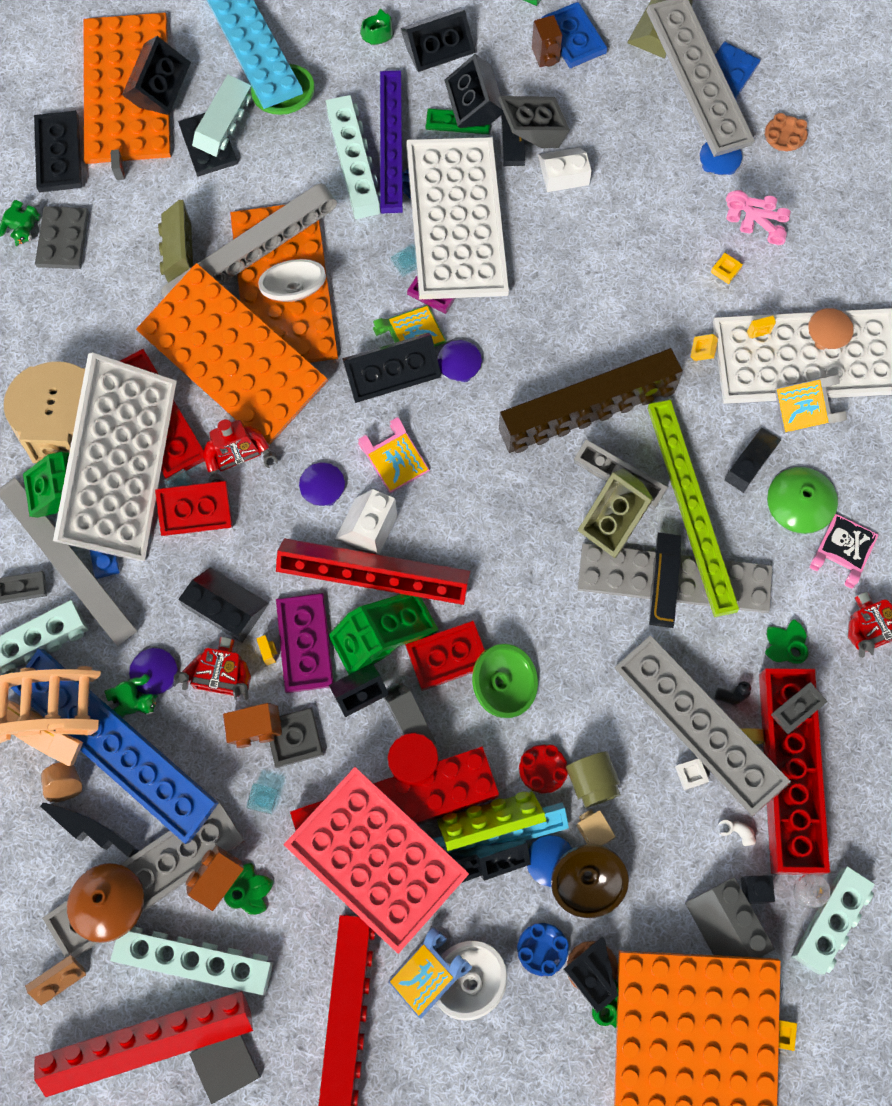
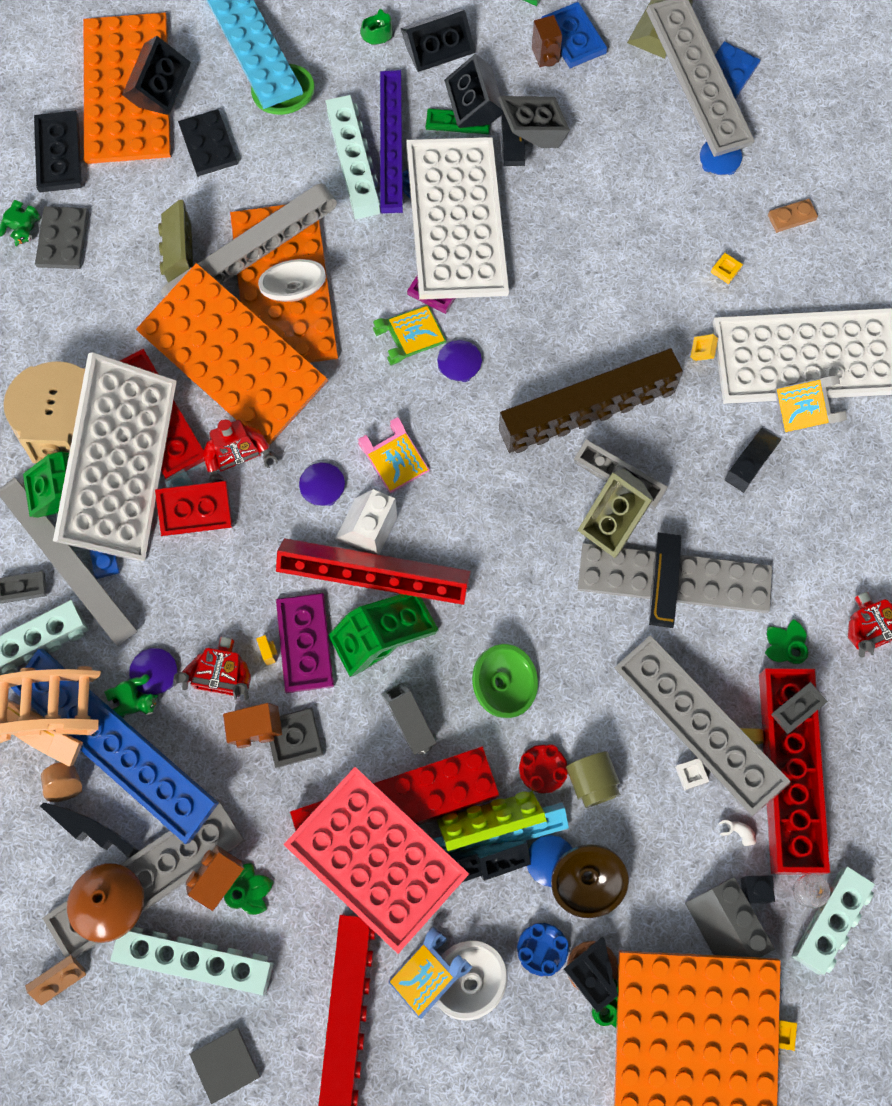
(117, 164): dark grey tile -> none
(142, 1044): red brick -> none
(221, 116): light aqua brick -> none
(223, 603): black slope -> none
(262, 798): clear light blue plate -> none
(358, 690): black brick -> none
(392, 367): black plate -> none
(404, 261): clear light blue plate -> none
(412, 758): red tile -> none
(445, 655): red plate -> none
(565, 169): white slope -> none
(595, 828): tan brick -> none
(693, 509): lime plate -> none
(735, 695): black arm -> none
(738, 201): bright pink plant -> none
(761, 327): yellow tile -> none
(786, 132): nougat dish -> none
(792, 215): none -> medium nougat plate
(795, 510): bright green dish -> none
(830, 329): nougat dish -> none
(845, 545): flag -> none

